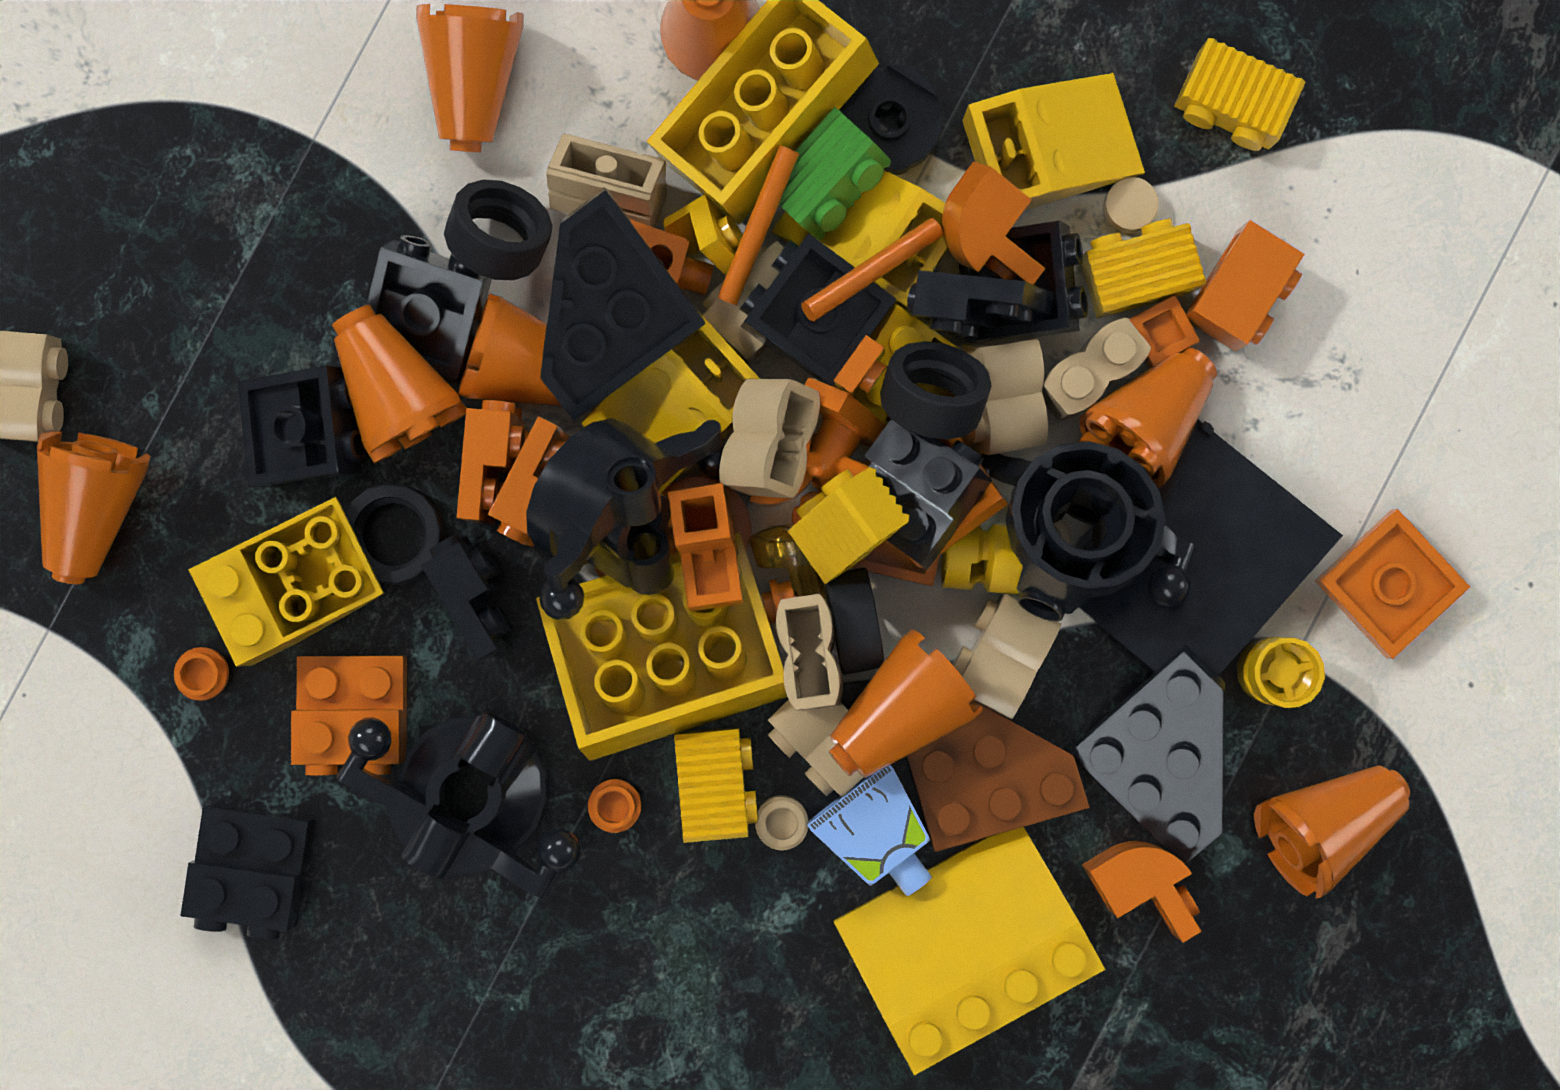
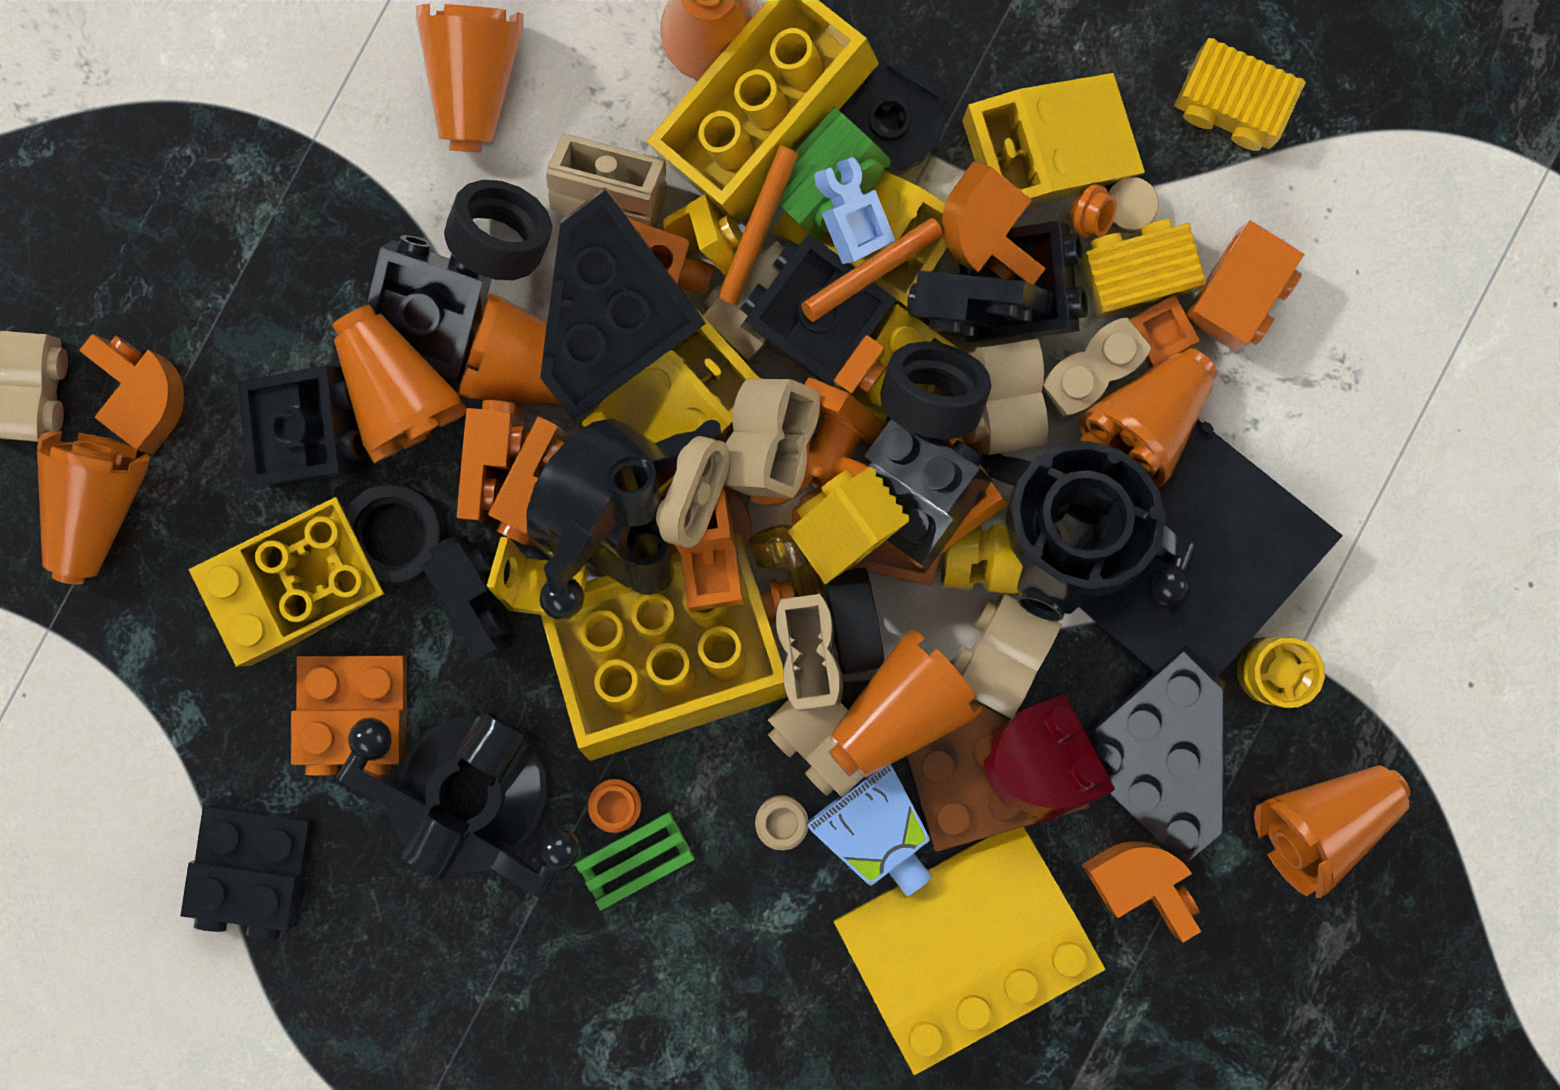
(149, 395): none -> orange brick
(201, 673): orange plate -> none
(524, 579): none -> yellow bracket
(595, 882): none -> bright green tile
(693, 491): none -> tan plate
(713, 784): yellow brick -> none
(857, 218): none -> light blue plate
(1045, 762): none -> dark red slope
(1093, 211): none -> orange plate
(1392, 584): orange plate -> none

